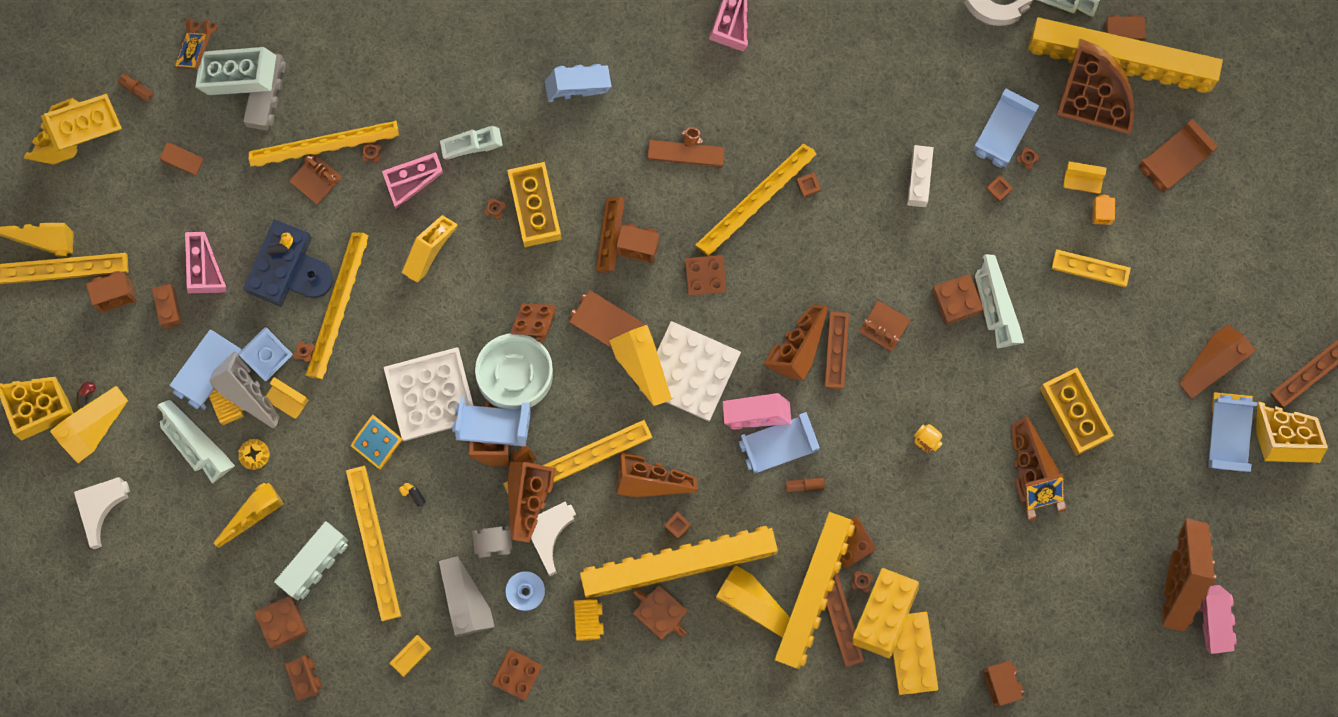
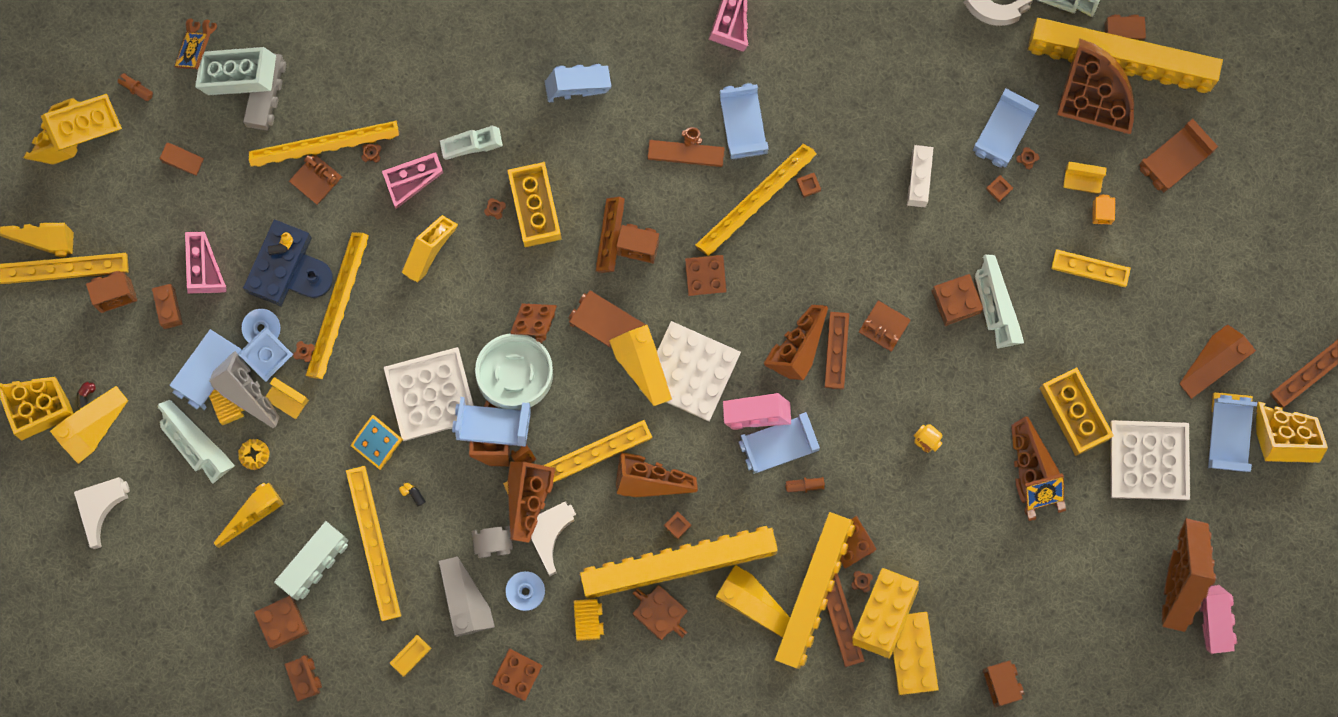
(258, 317): none -> light blue dish
(743, 121): none -> light blue panel
(1150, 460): none -> white plate

